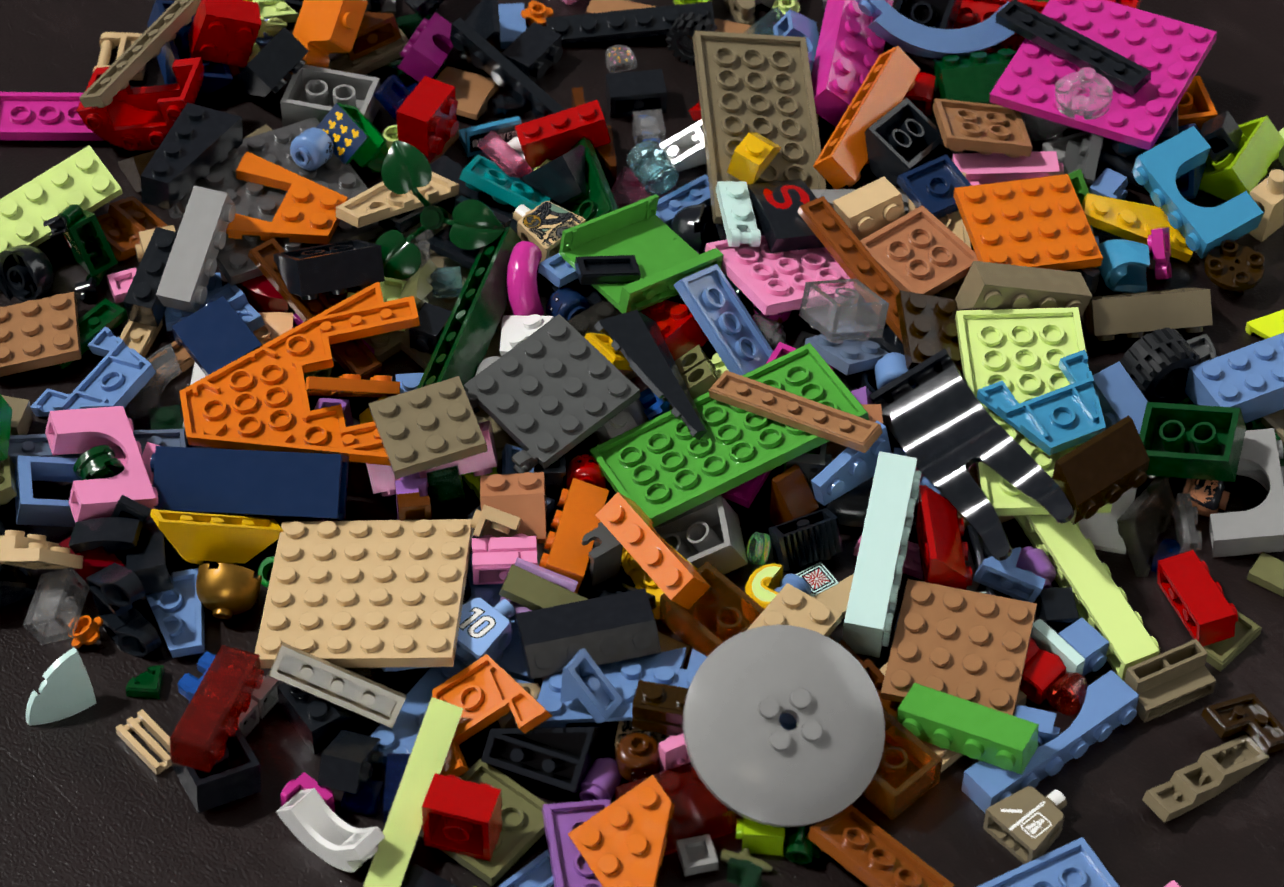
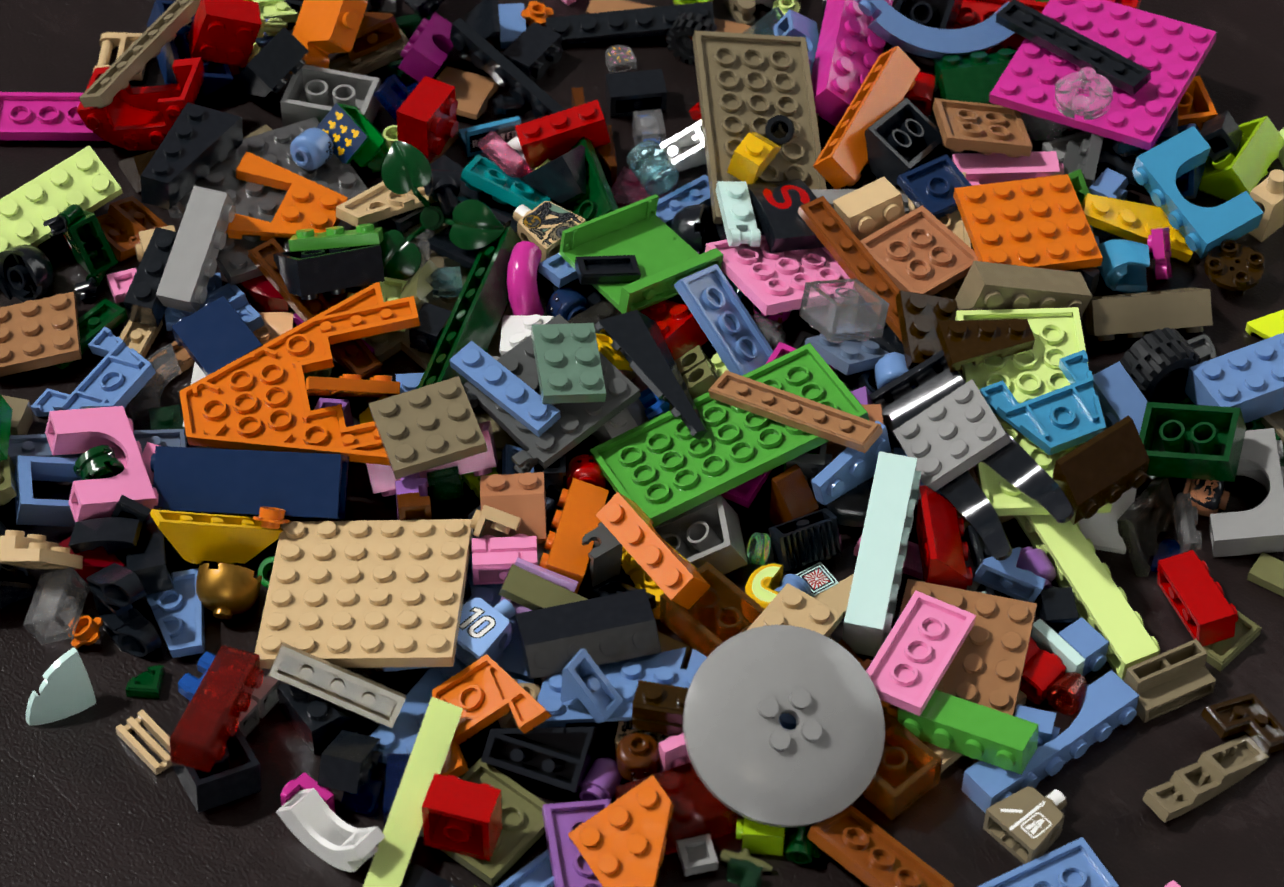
(271, 517): none -> orange plate
(336, 238): none -> bright green plate
(444, 189): none -> black axle
(504, 388): none -> medium blue plate
(568, 363): none -> sand green plate
(787, 126): none -> black piece
(919, 652): none -> bright pink plate
(952, 435): none -> light grey plate
(978, 339): none -> dark brown wing

